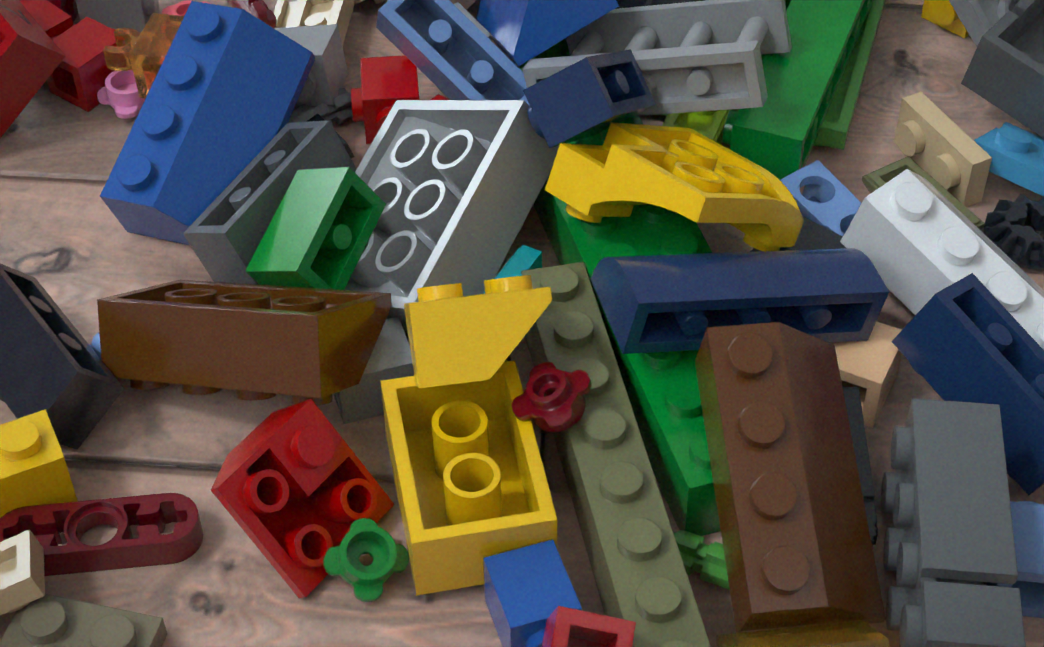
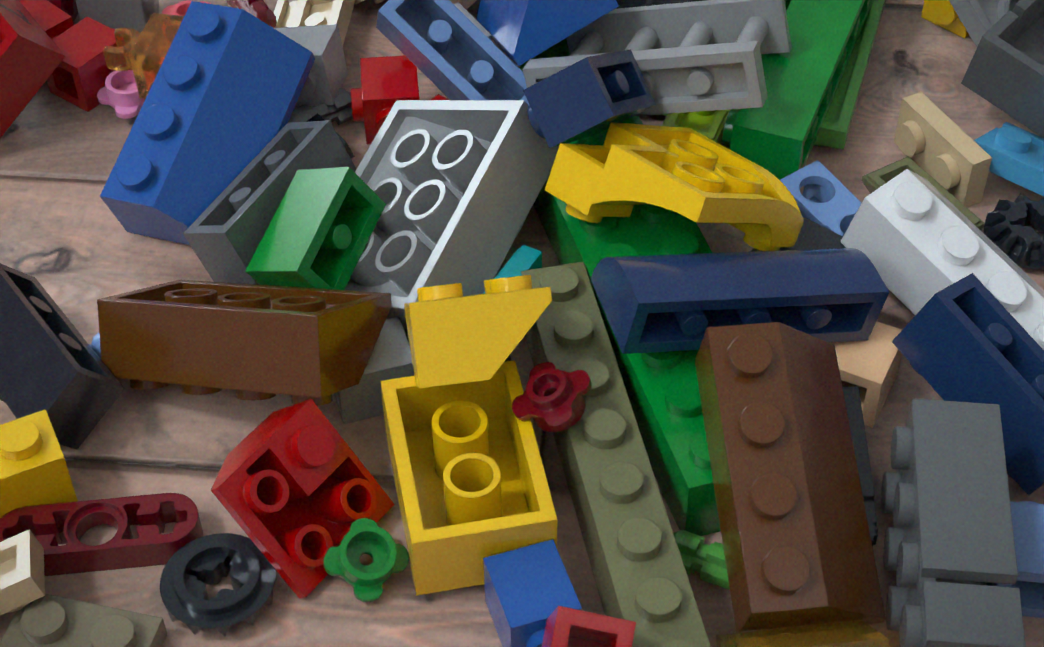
(208, 561): none -> black gear

